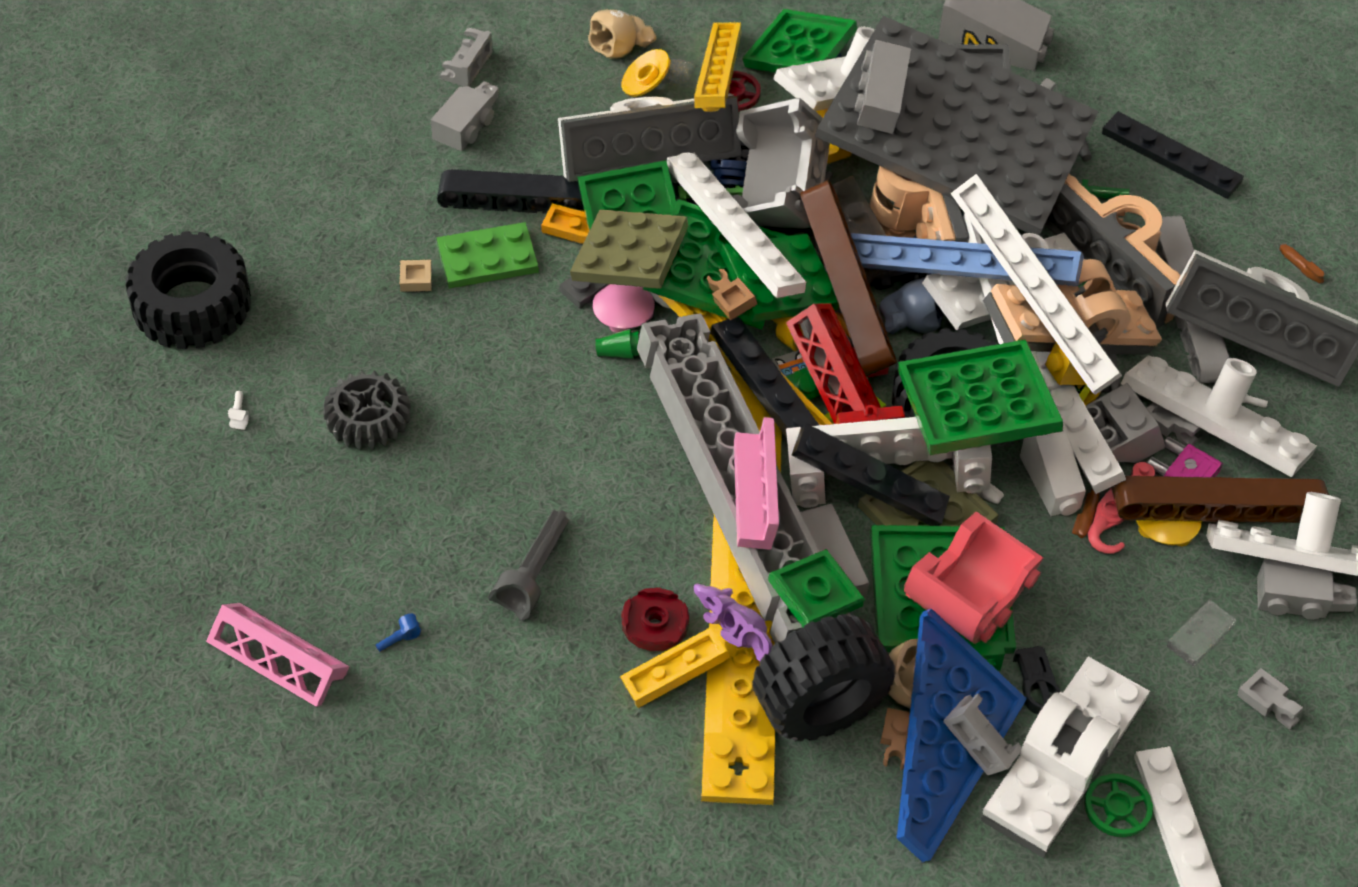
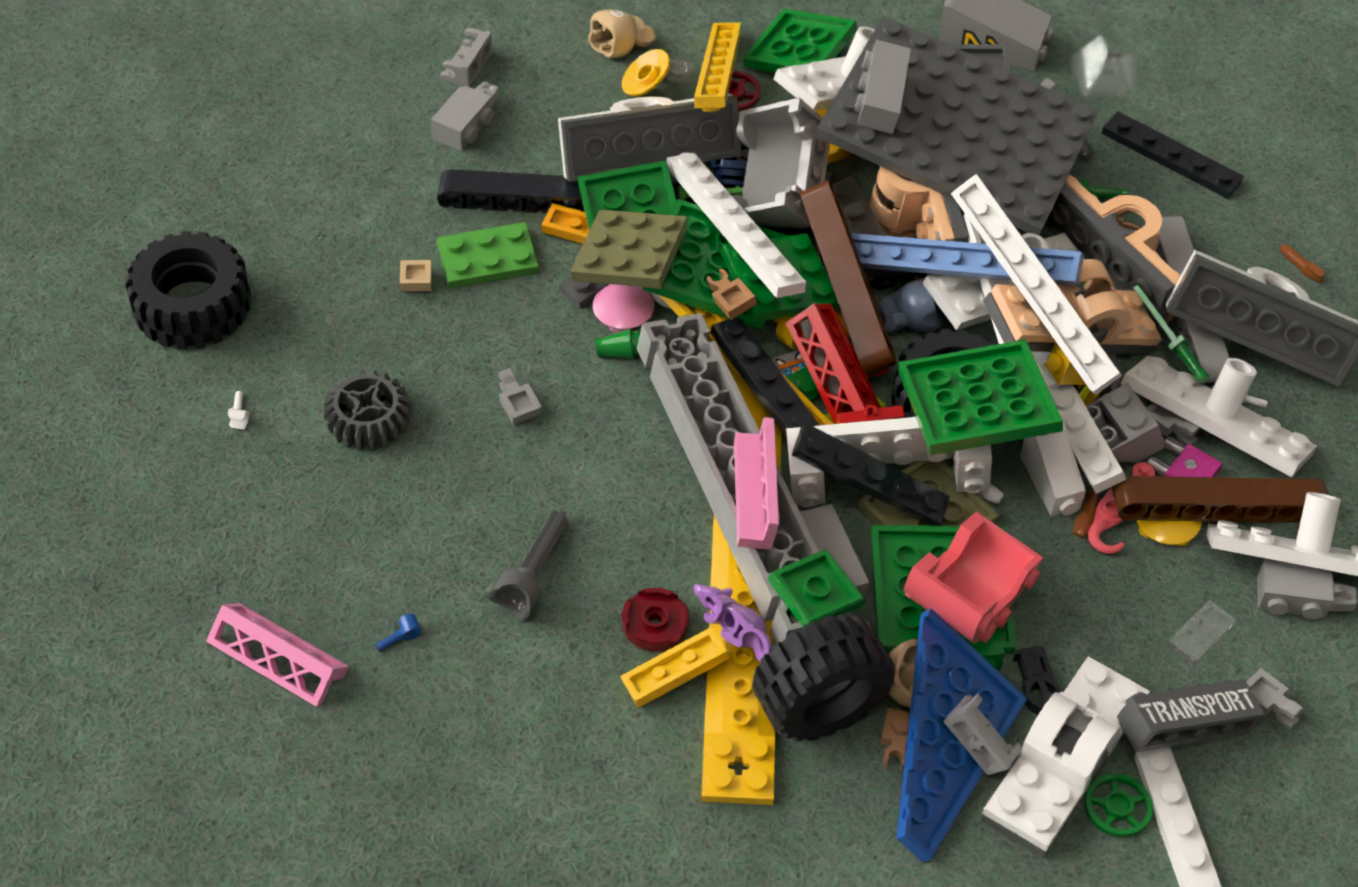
(517, 400): none -> light grey plate
(1104, 70): none -> clear slope
(1178, 345): none -> green sword
(1189, 714): none -> dark grey brick

